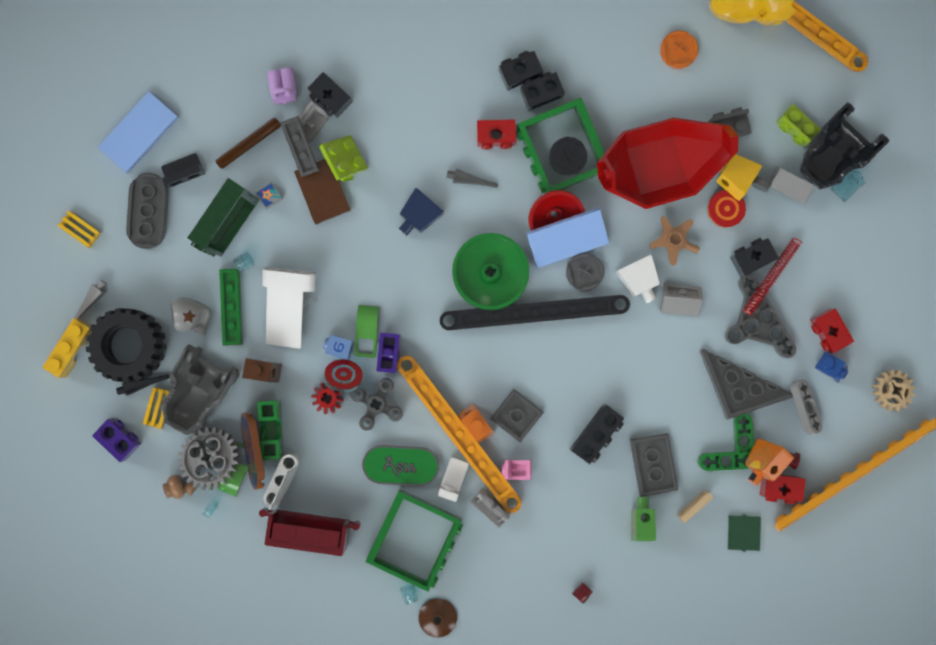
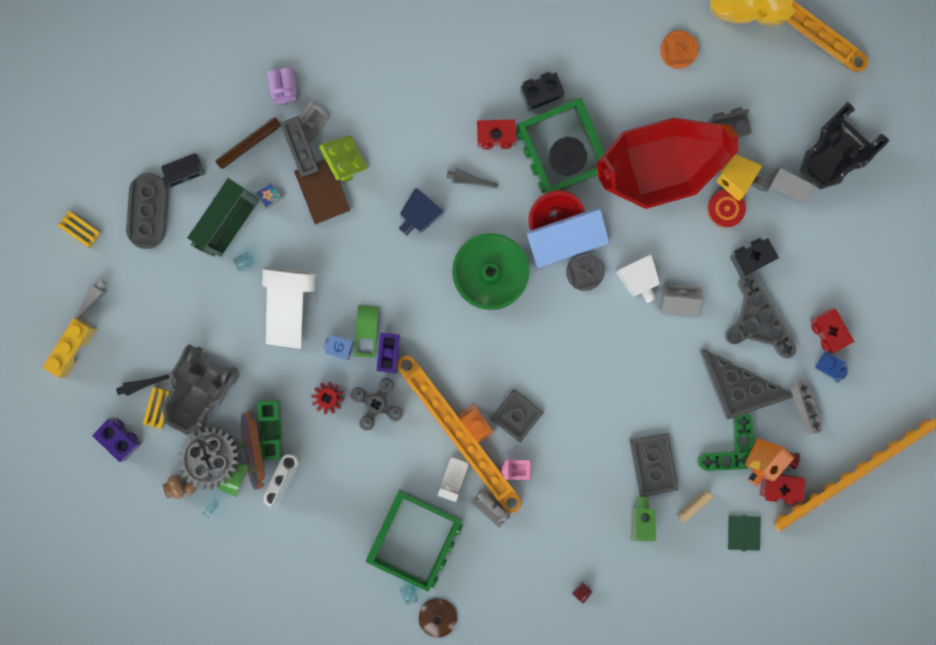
(101, 340): black tyre -> none
(138, 132): light blue tile -> none
(190, 315): light grey piece -> none
(231, 307): green tile -> none
(261, 370): reddish brown torso -> none
(307, 531): dark red container -> none
(325, 85): black brick -> none
(343, 376): red tile -> none
(400, 465): green tile -> none
(514, 79): black brick -> none
(535, 312): black plate -> none
(597, 423): black brick -> none
(674, 239): medium nougat animal -> none
(770, 282): red piece -> none
(798, 126): lime bracket -> none
(849, 185): clear light blue bracket -> none
(902, 390): tan gear -> none

